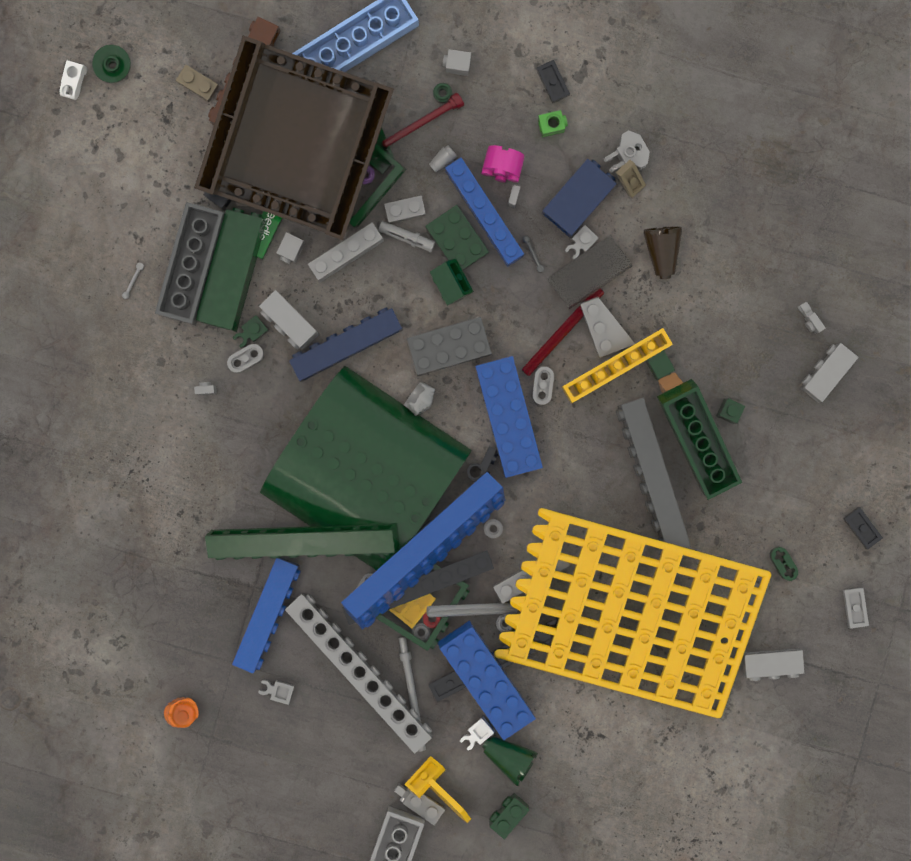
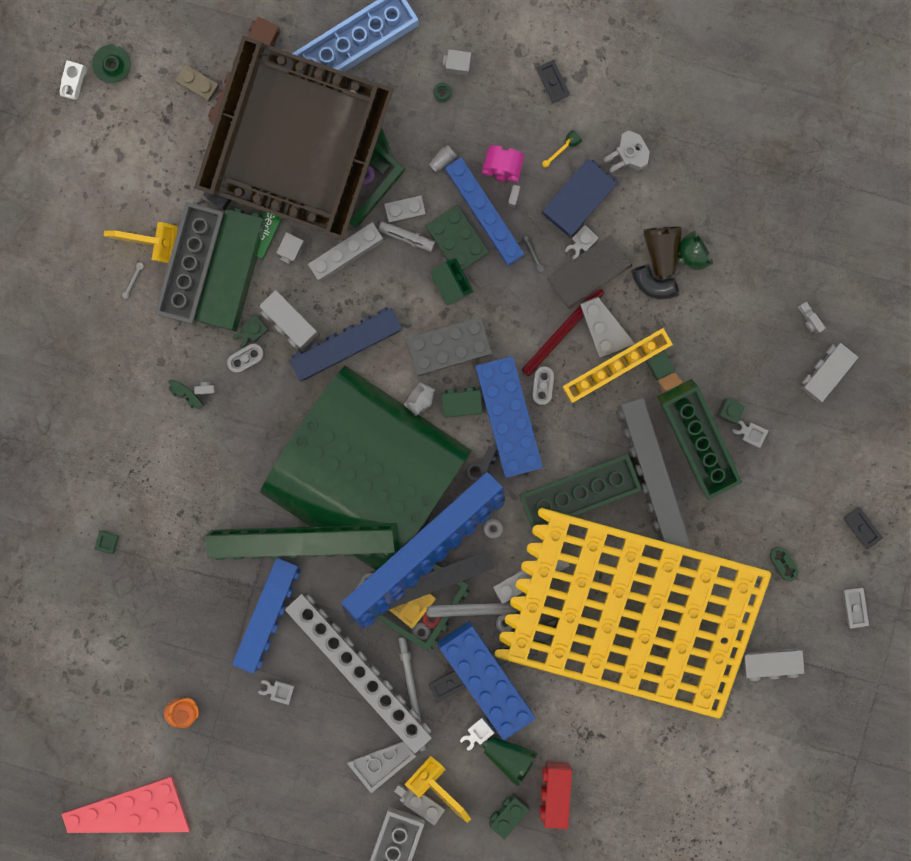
(106, 542): none -> dark green tile
(142, 809): none -> coral wing
(162, 242): none -> yellow piece
(181, 390): none -> dark green slope
(381, 765): none -> light grey wing
(454, 102): dark red piece -> none
(461, 403): none -> dark green brick
(546, 130): bright green brick -> none
(555, 795): none -> red brick
(572, 140): none -> hinge
(583, 490): none -> dark green brick
(631, 178): dark tan plate -> none
(651, 286): none -> black cylinder
(694, 252): none -> dark green cylinder
(753, 435): none -> light grey plate

